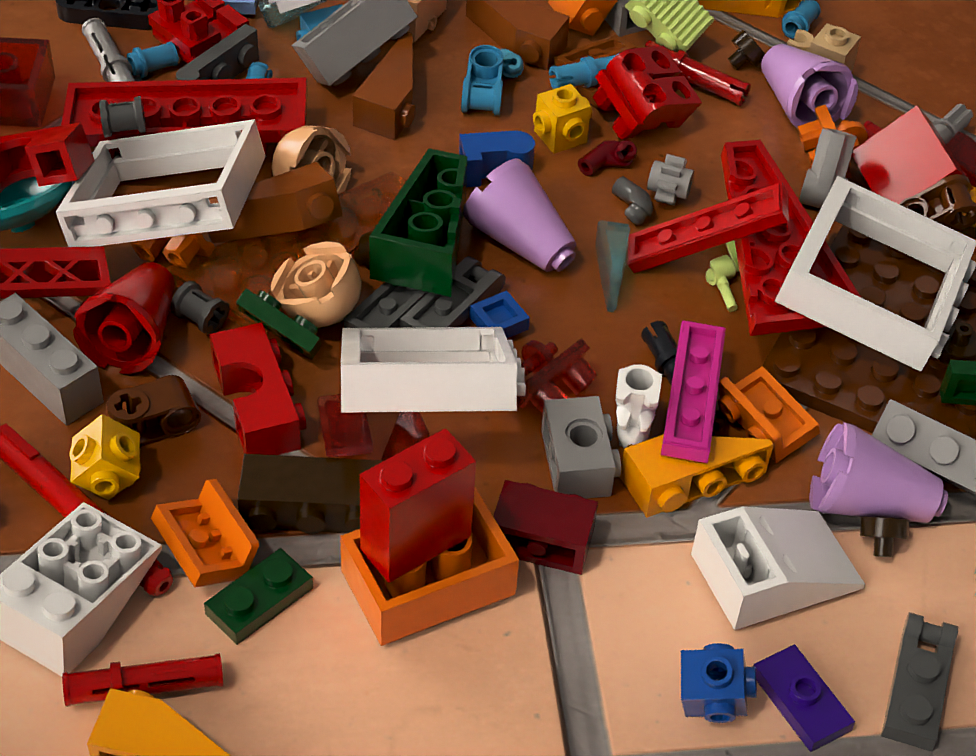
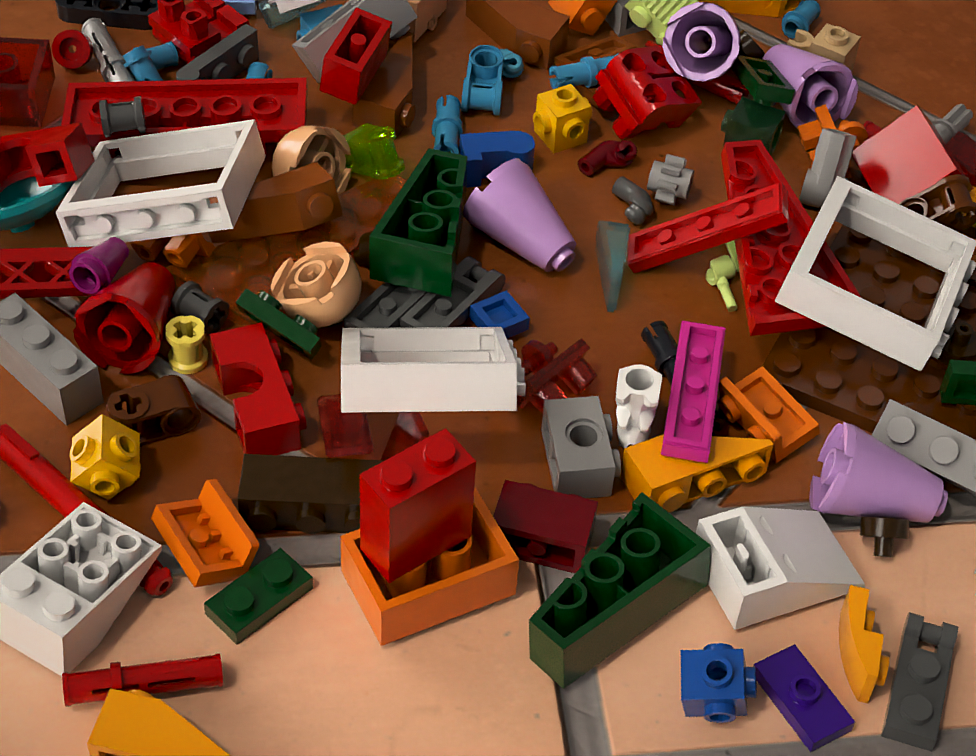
(63, 48): none -> red tile
(98, 265): none -> magenta cone
(141, 65): none -> dark azure pin
(187, 350): none -> light yellow bush
(355, 56): none -> red brick
(373, 152): none -> clear neon green piece
(447, 124): none -> dark azure pin
(619, 591): none -> dark green wedge
(701, 41): none -> lavender cone
(753, 122): none -> clear green brick
(763, 81): none -> dark green plate
(860, 646): none -> light orange slope

